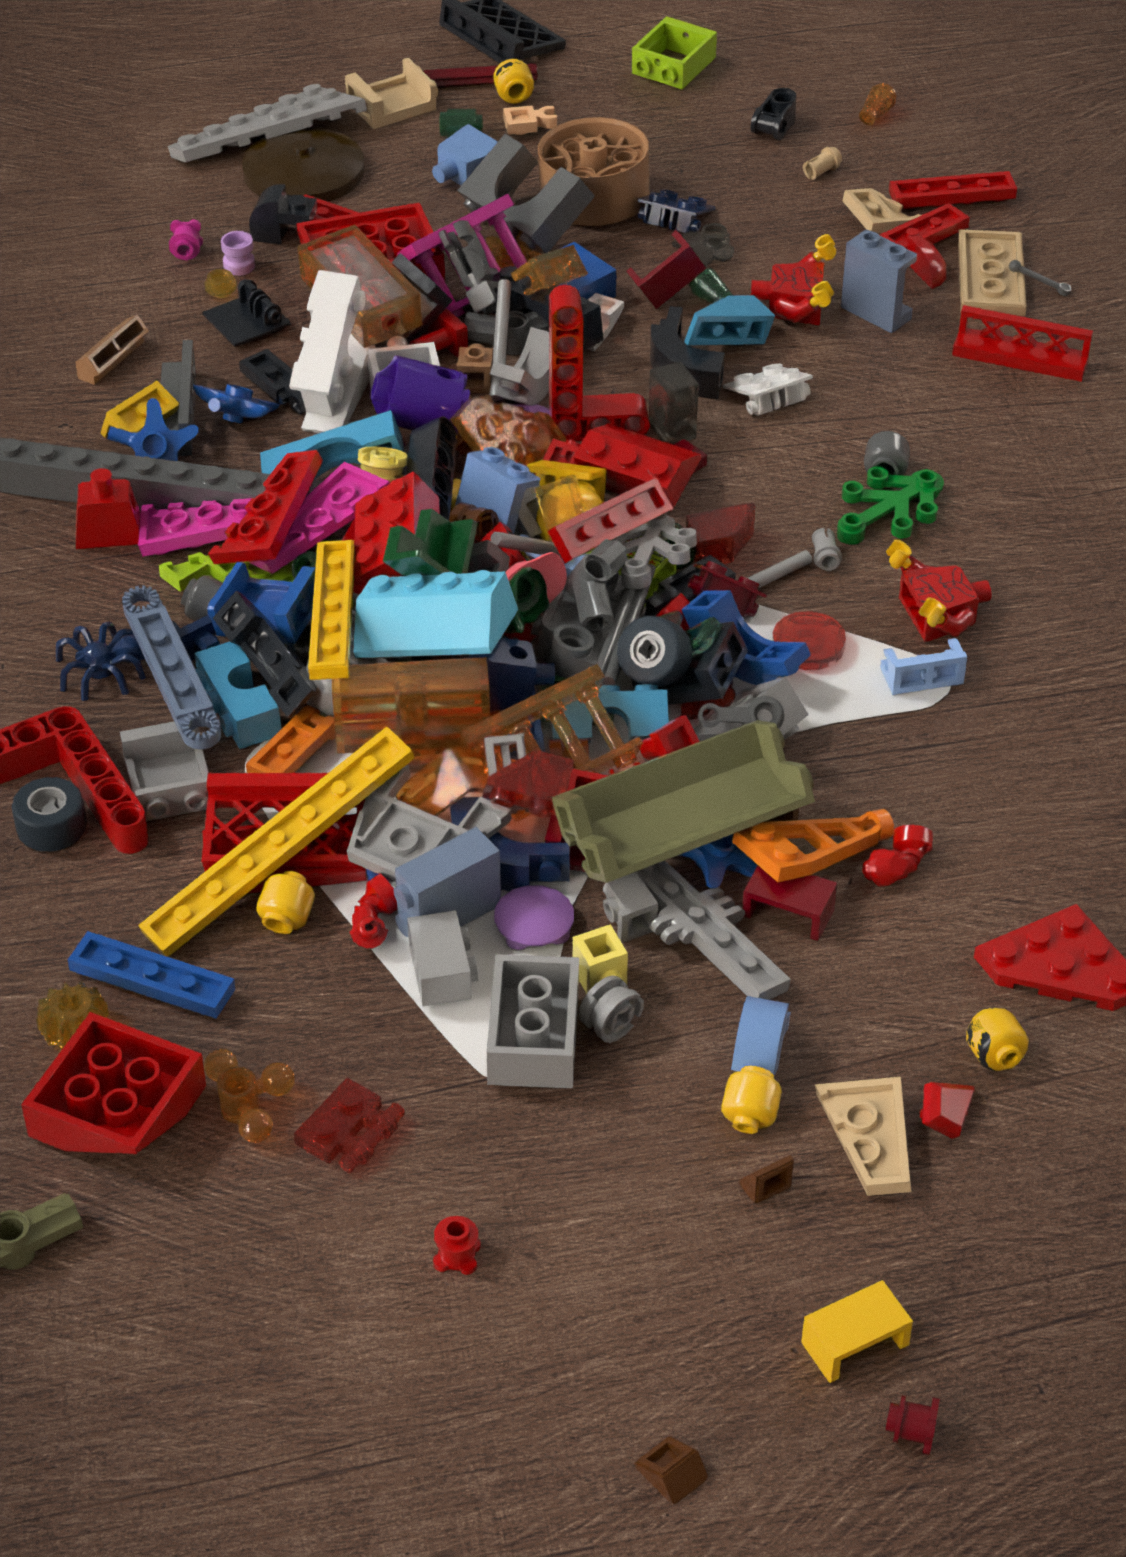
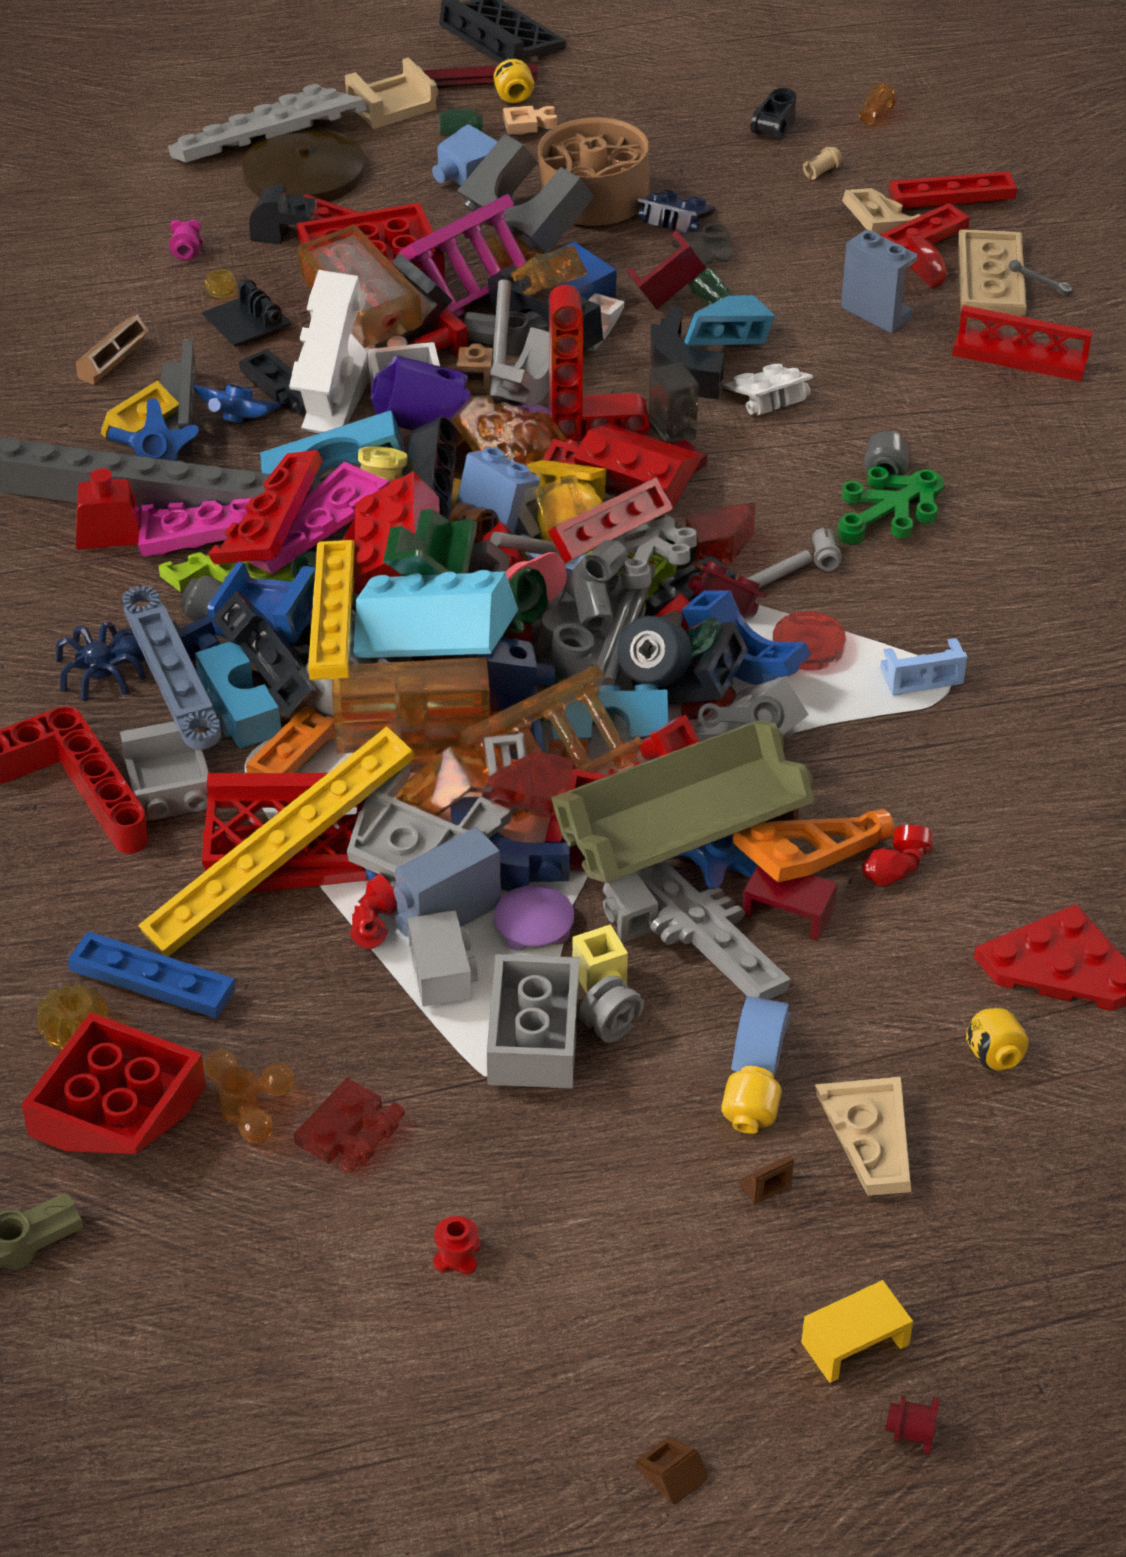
(49, 814): black wheel -> none
(237, 251): lavender wheel -> none
(285, 902): yellow head -> none
(472, 266): dark grey piece -> none
(670, 35): lime window -> none
(798, 287): red torso -> none
(936, 597): red torso -> none
(946, 1107): red piece -> none

